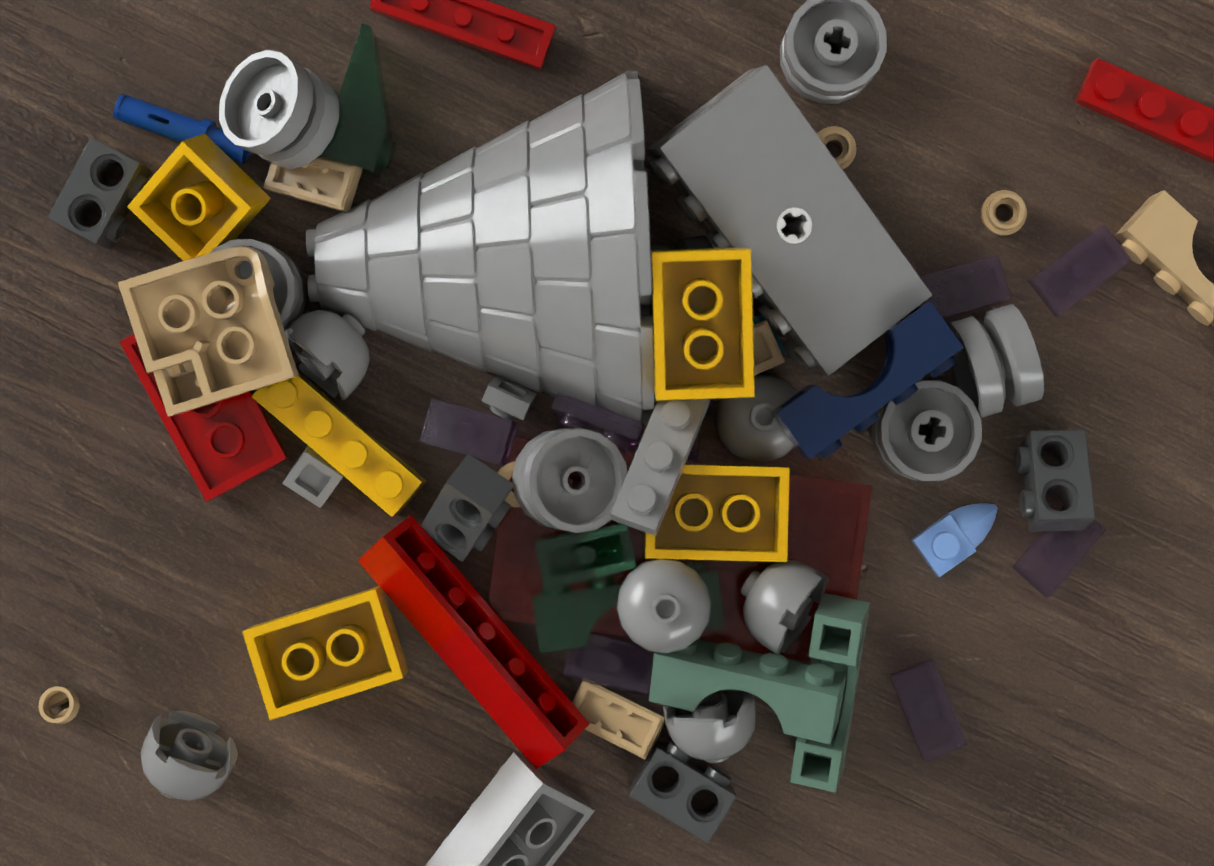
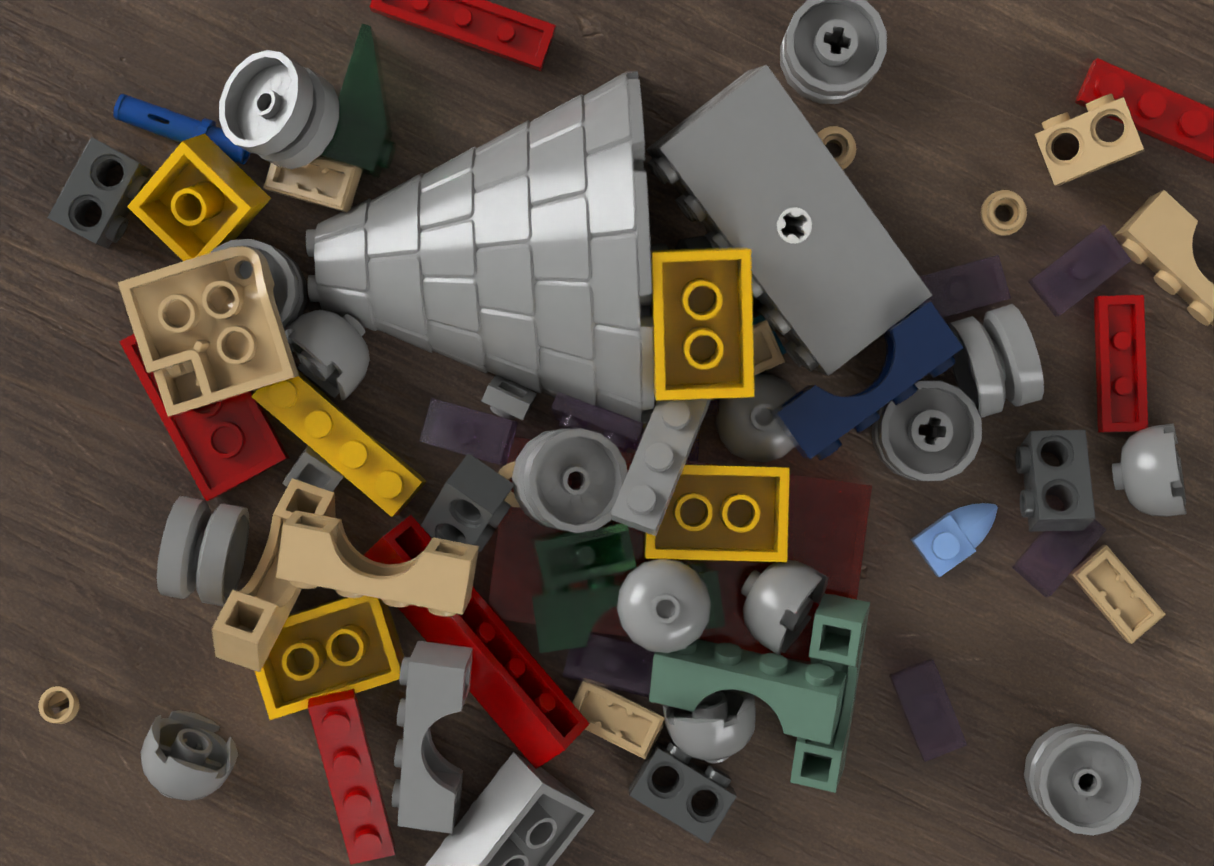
(202, 550): none -> light grey wheel
(259, 610): none -> tan arch
(319, 554): none -> tan arch
(351, 776): none -> red plate
(429, 784): none -> light grey arch
(1092, 152): none -> tan brick
(1107, 775): none -> light grey wheel
(1117, 594): none -> tan plate
(1121, 363): none -> red plate
(1152, 472): none -> light grey cylinder

